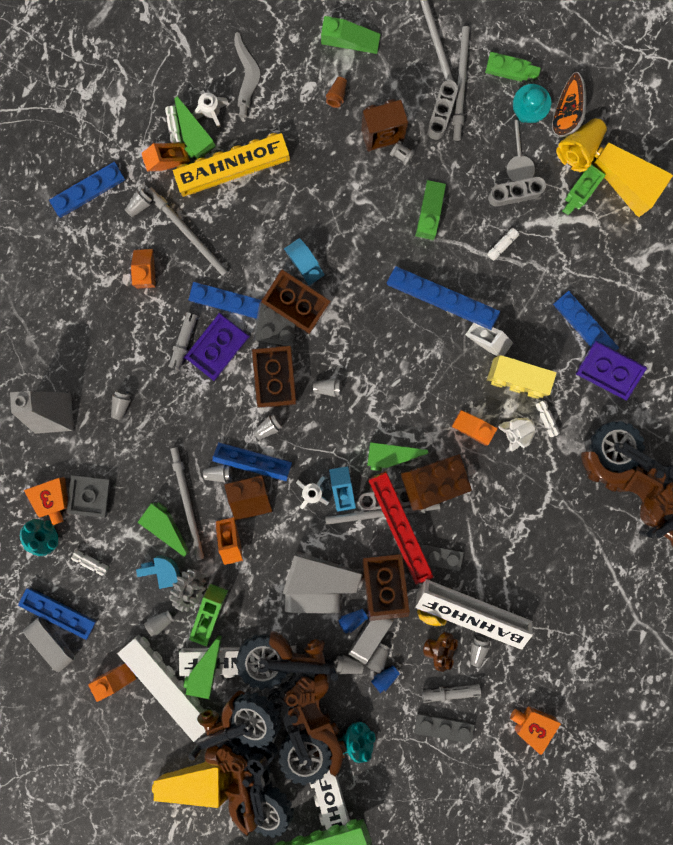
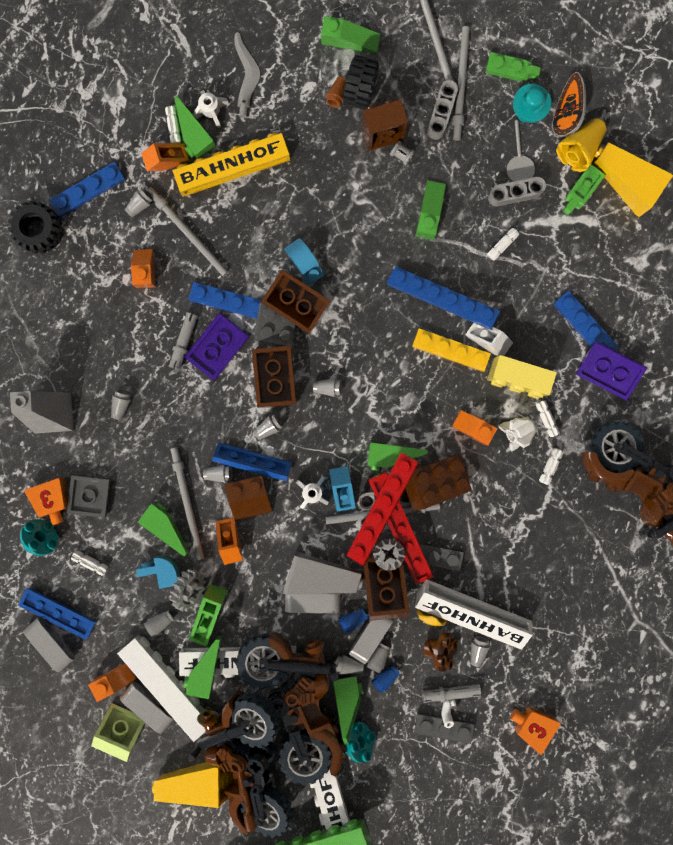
(22, 220): none -> black tyre
(118, 732): none -> yellowish green slope
(146, 707): none -> light grey beam
(348, 704): none -> bright green slope
(360, 82): none -> black tyre
(382, 508): none -> red plate
(398, 552): none -> light grey gear
(446, 712): none -> white arm
(451, 350): none -> yellow plate
(551, 466): none -> white axle

